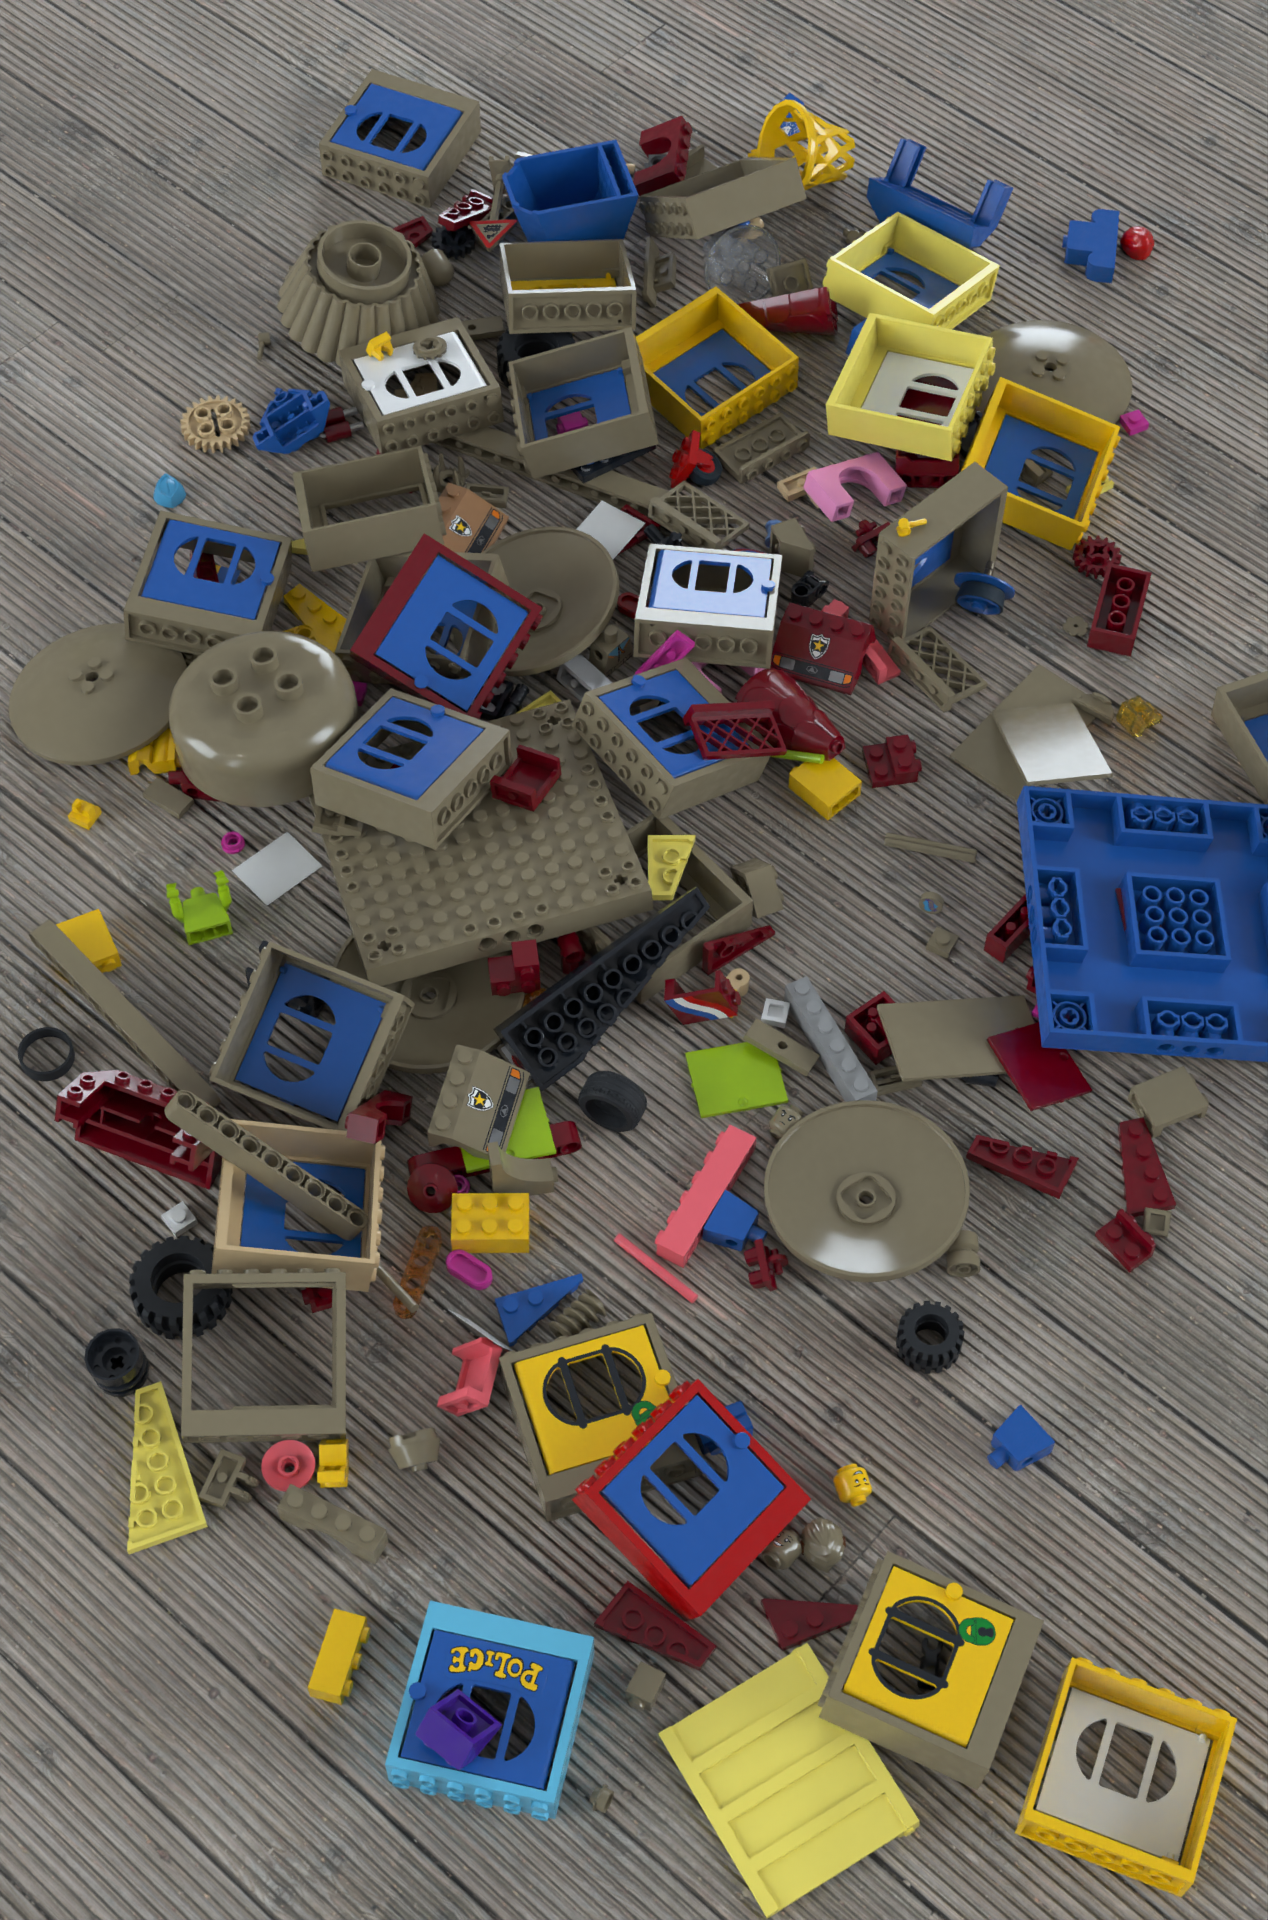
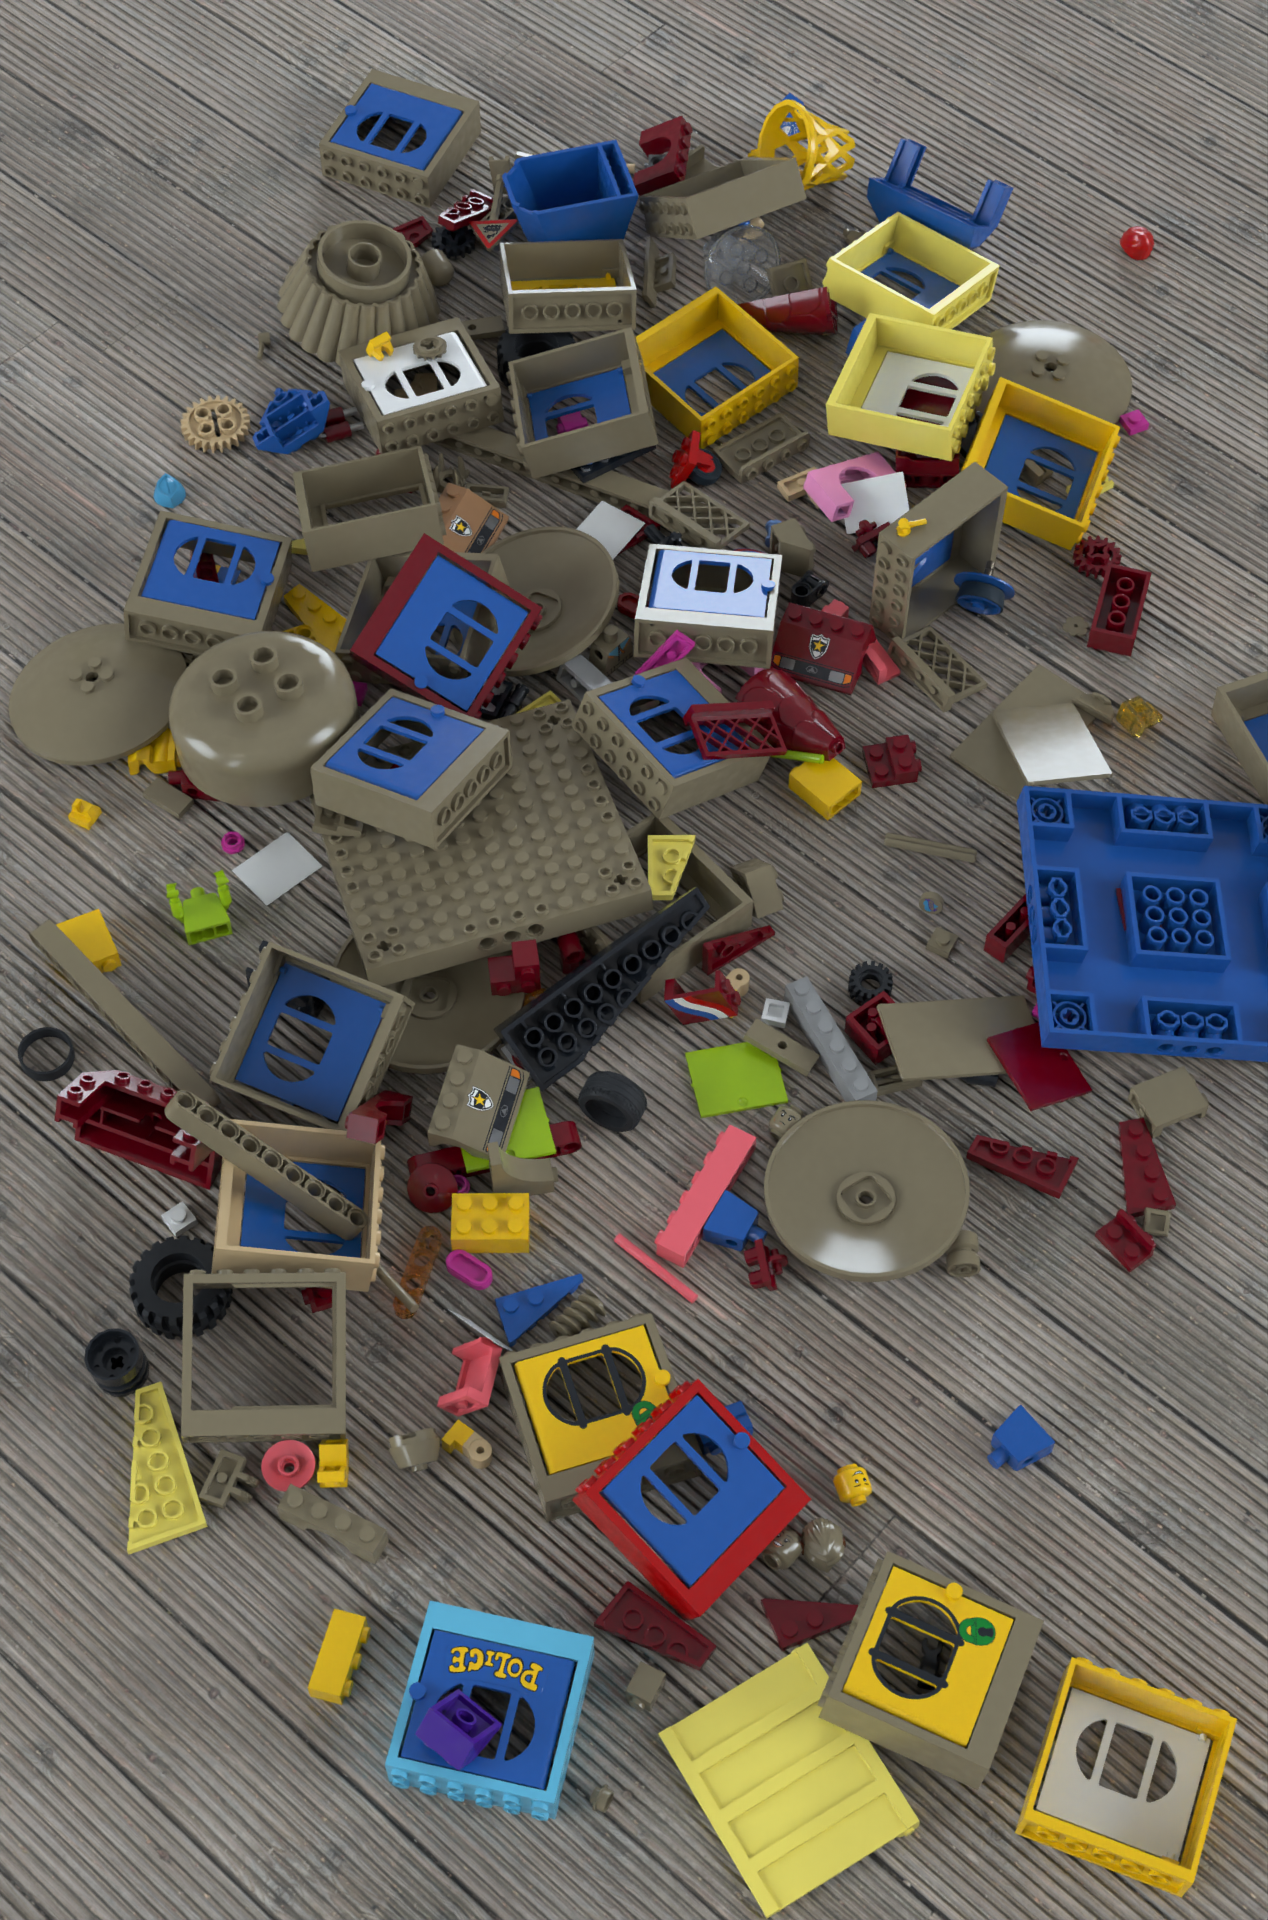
(469, 1444): none -> leg
(527, 778): dark red panel -> none
(869, 972): none -> black tyre
(876, 500): none -> white sticker
(933, 1318): black tyre -> none
(1093, 244): blue brick -> none

